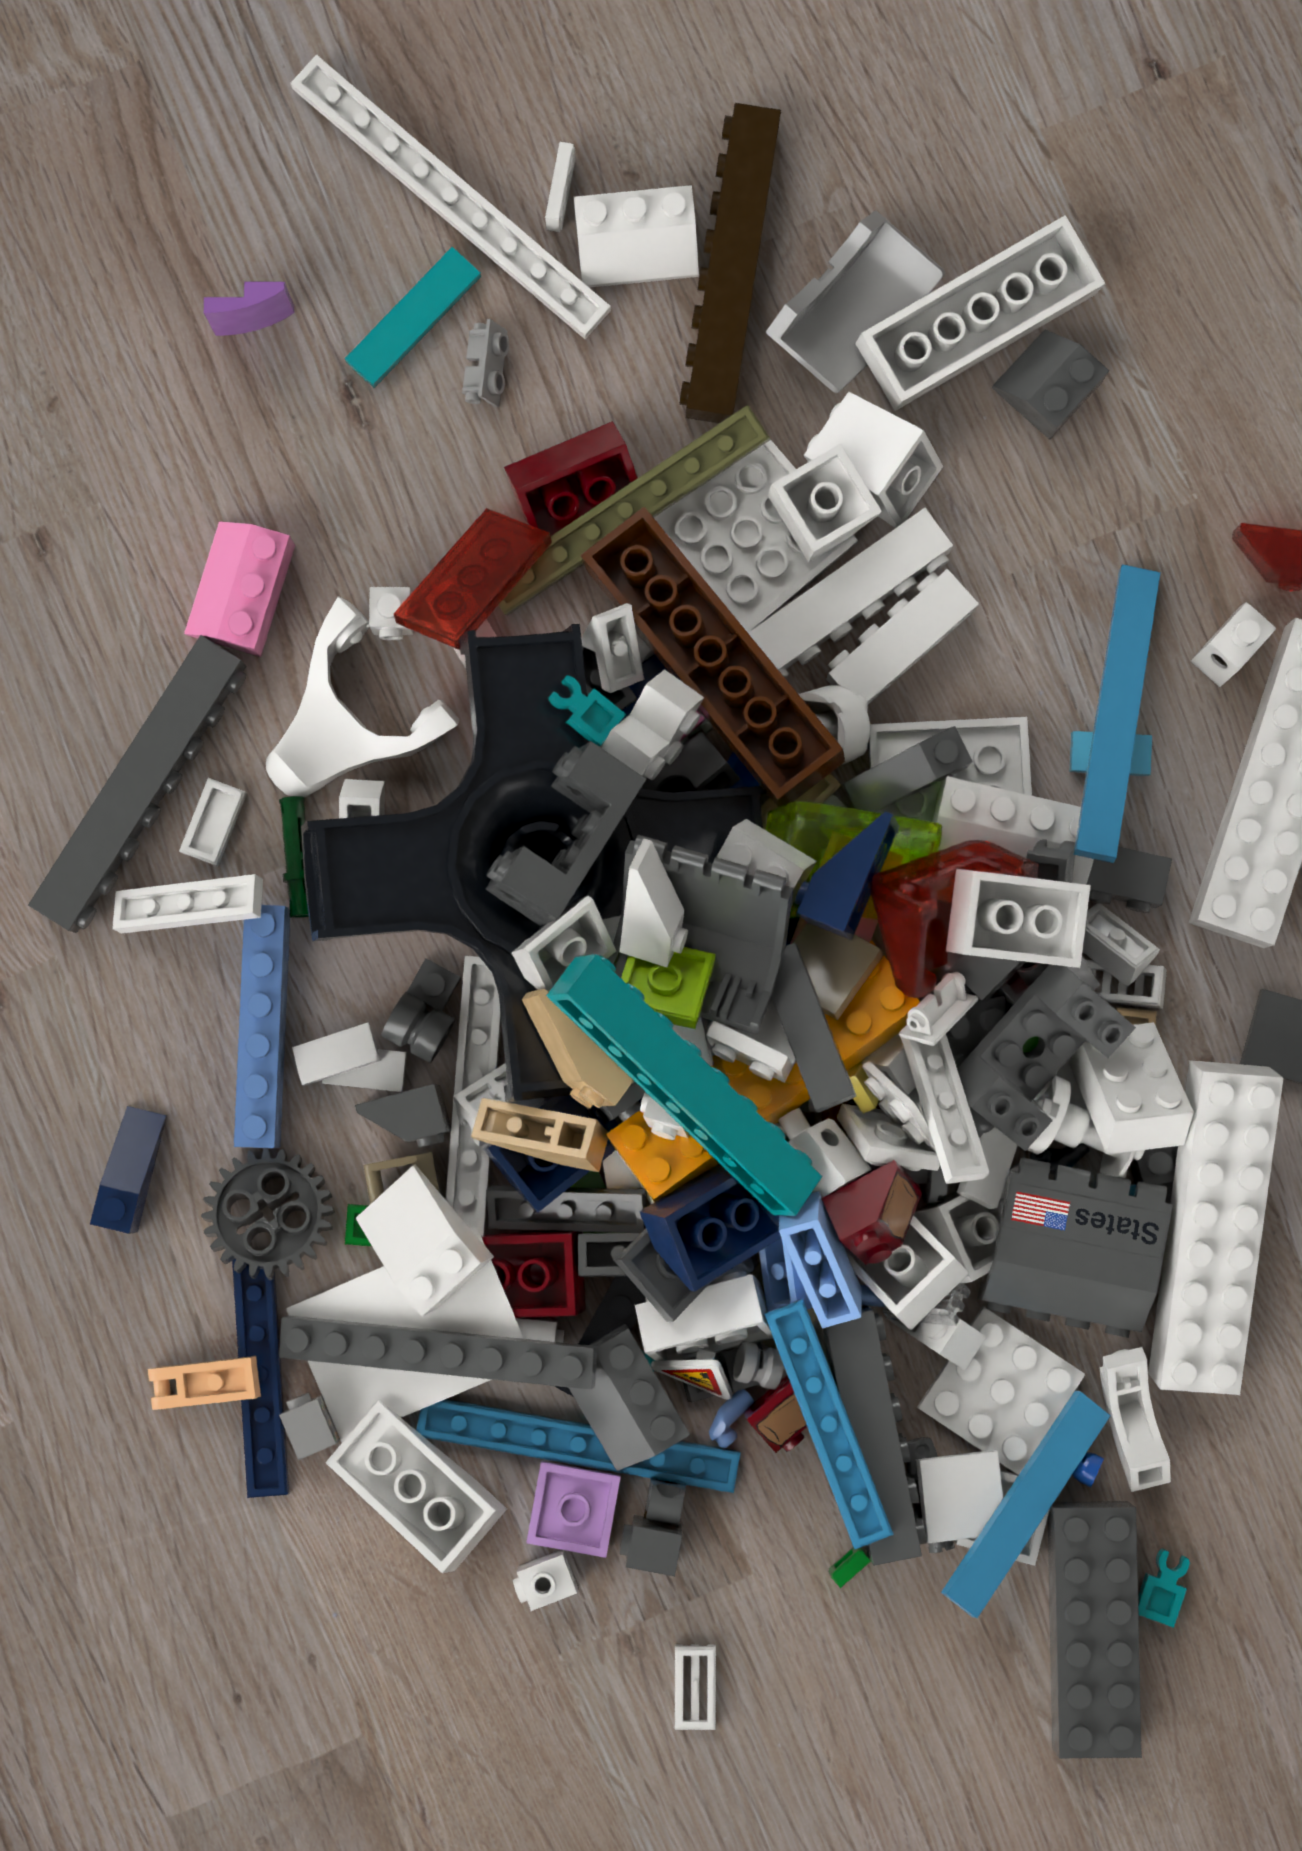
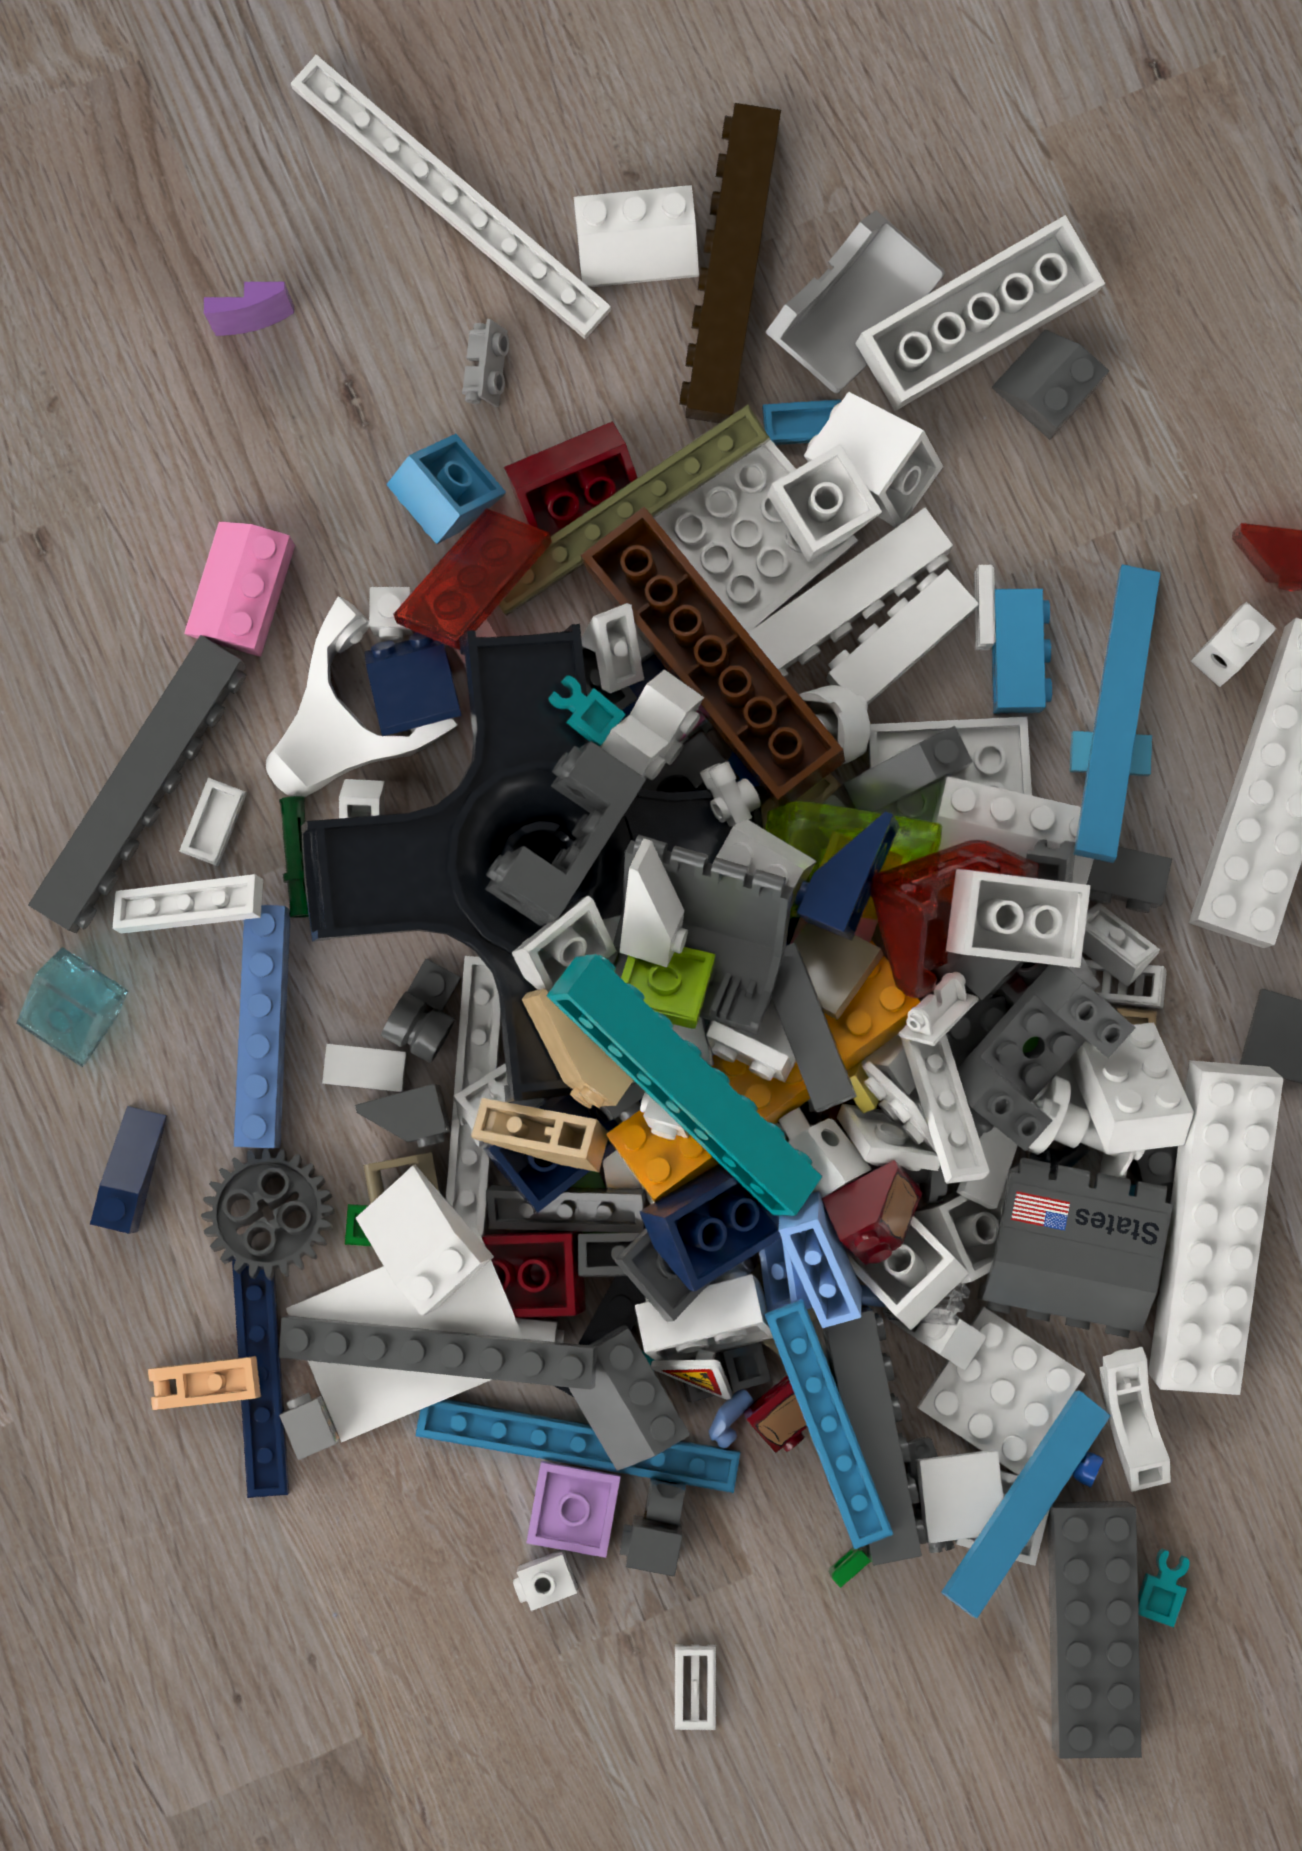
(71, 1006): none -> clear light blue slope
(336, 1054): white slope -> none
(411, 683): none -> dark blue slope
(413, 317): teal tile -> none
(416, 1487): white slope -> none
(445, 487): none -> dark azure slope
(560, 187): white tile -> none
(732, 799): none -> white plate
(758, 1365): light grey wheel -> none
(796, 421): none -> dark azure tile
(985, 612): none -> white tile
(1020, 652): none -> dark azure brick

